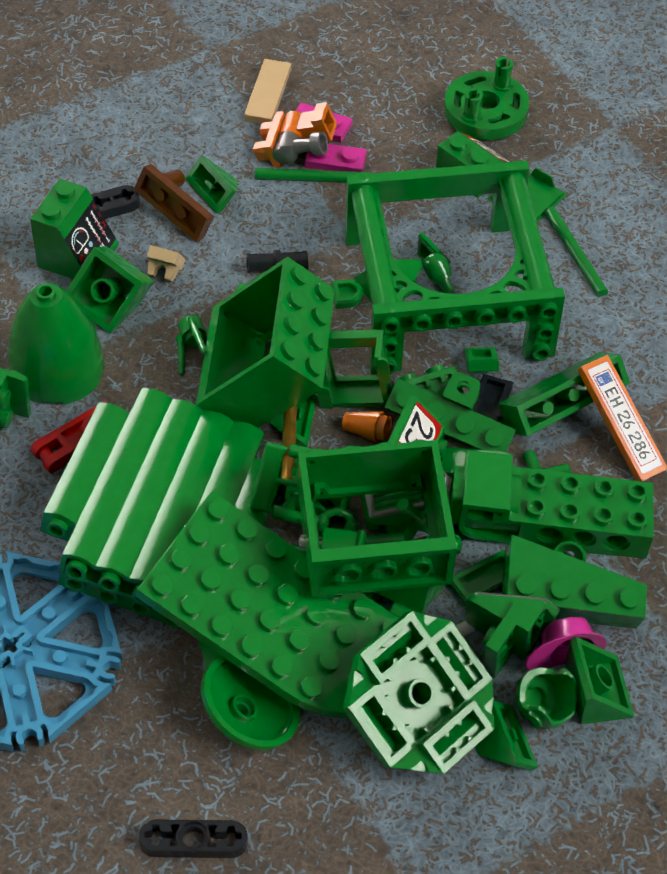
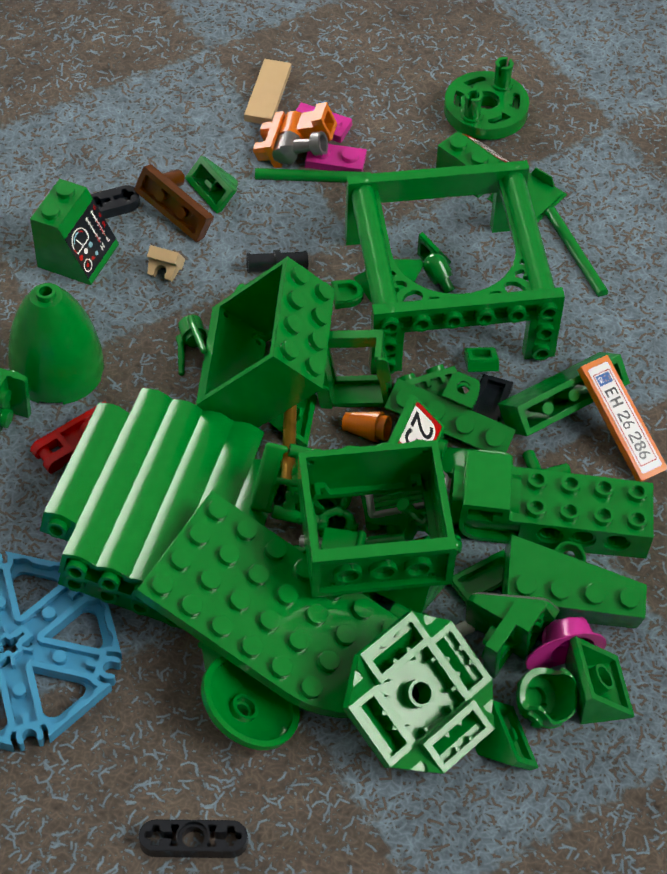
(109, 287): green slope -> none

